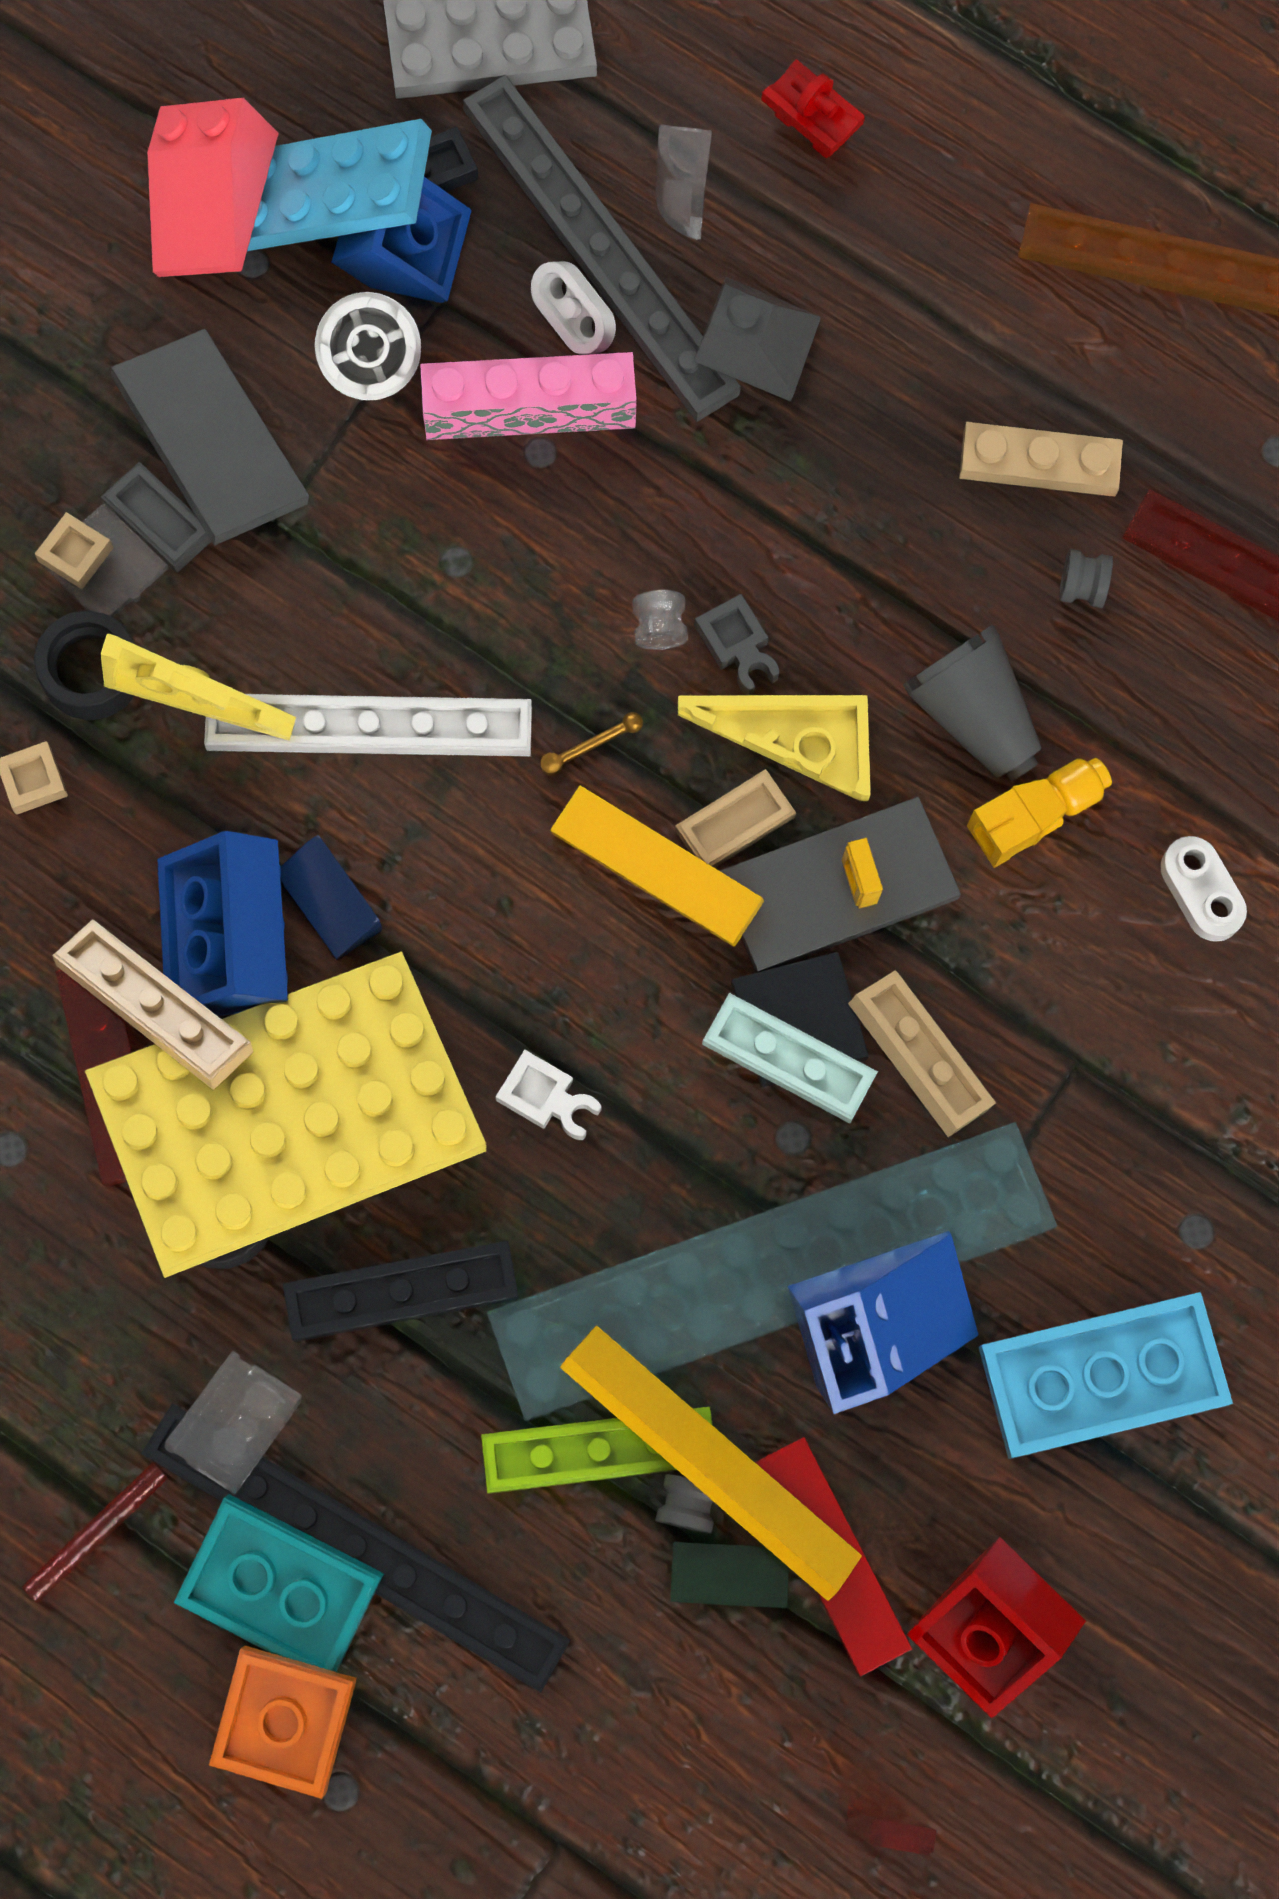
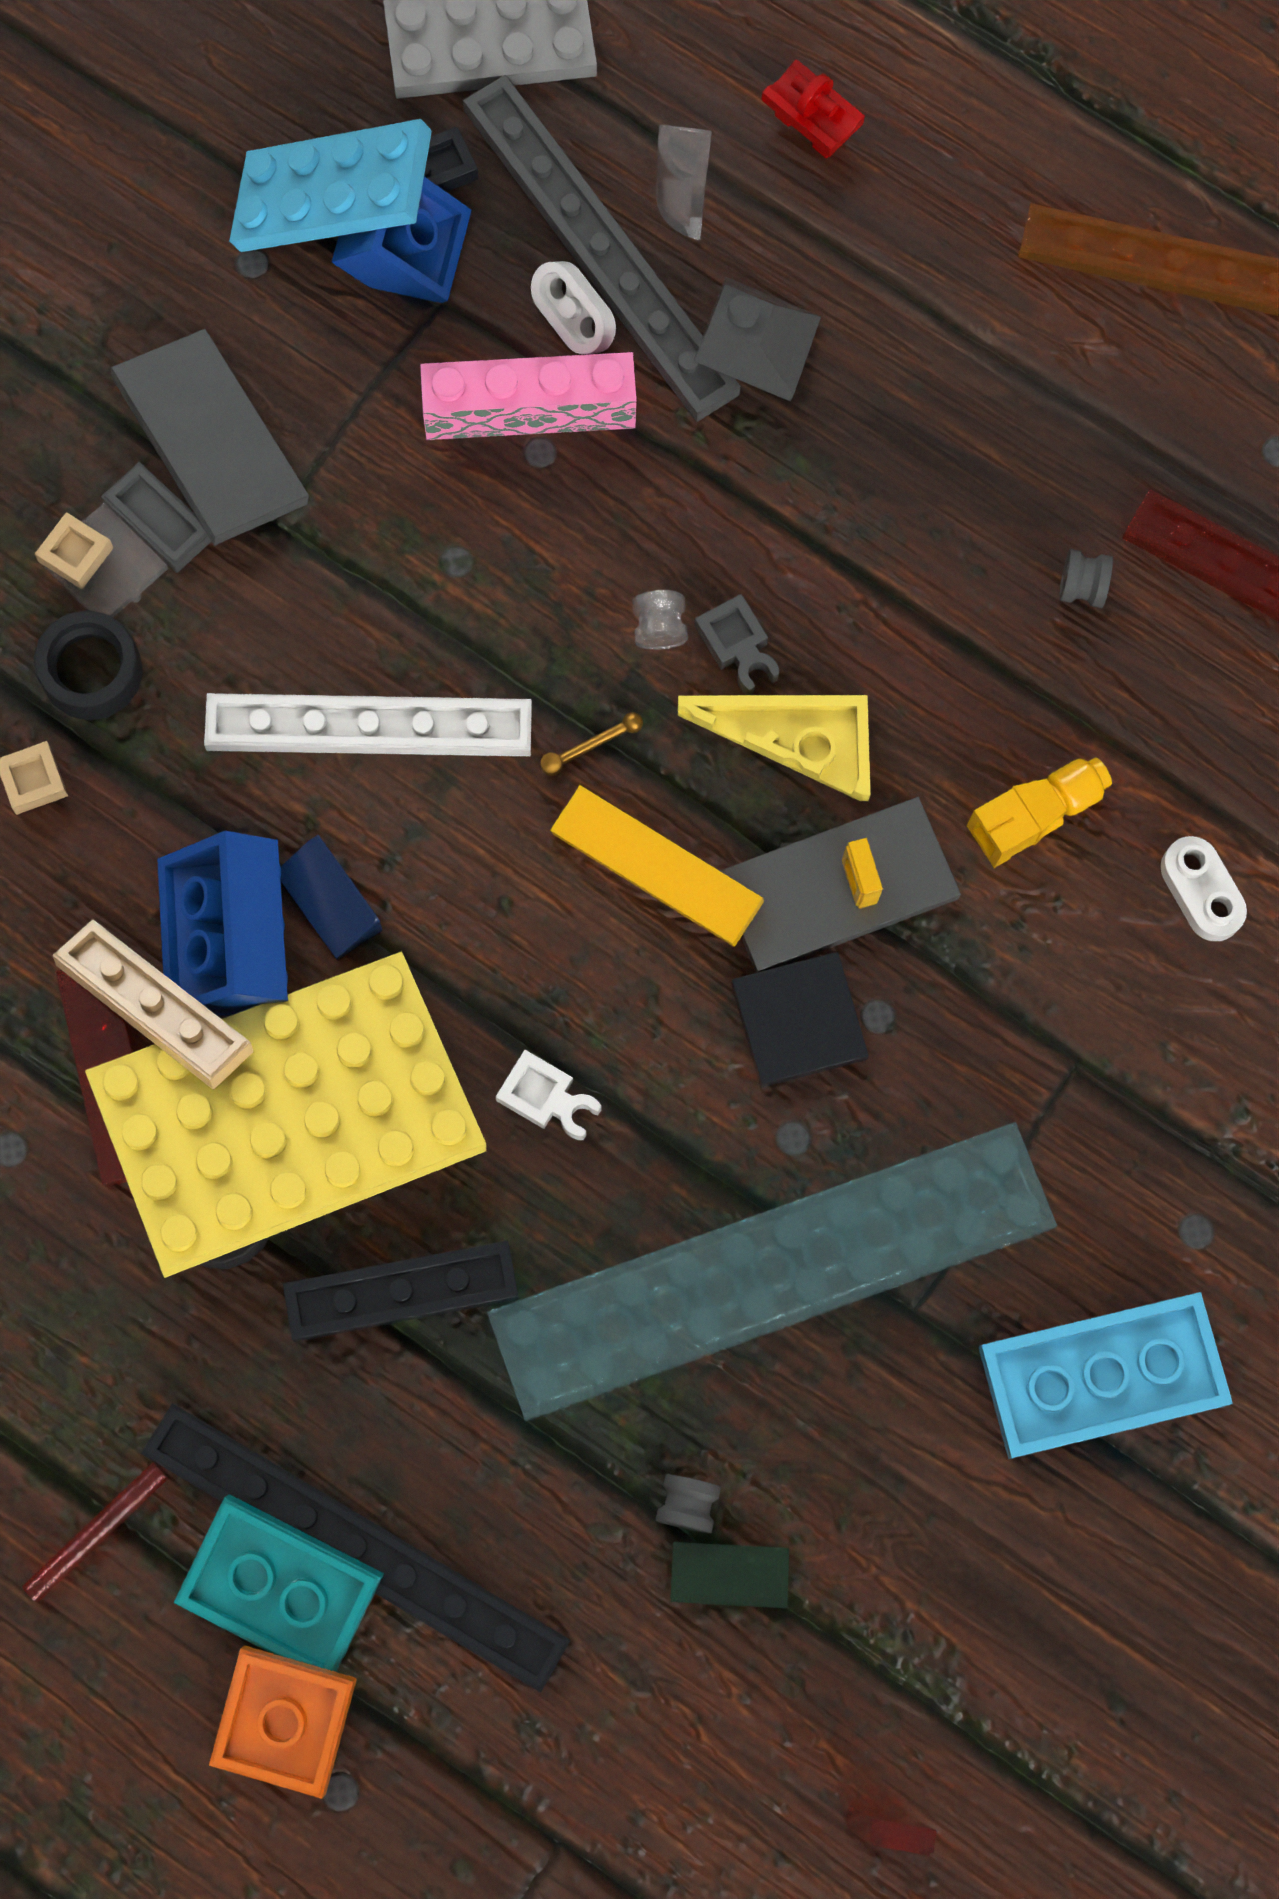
(185, 687): light yellow wing -> none
(206, 185): coral slope -> none
(233, 1422): clear plate -> none
(367, 346): white cone -> none
(569, 1455): lime tile -> none
(712, 1462): yellow tile -> none
(736, 820): tan tile -> none
(789, 1058): light aqua tile -> none
(860, 1606): red tile -> none
(883, 1320): blue slope -> none
(921, 1053): tan plate -> none
(980, 704): dark grey cone -> none
(997, 1628): red slope -> none
(1041, 459): tan plate -> none

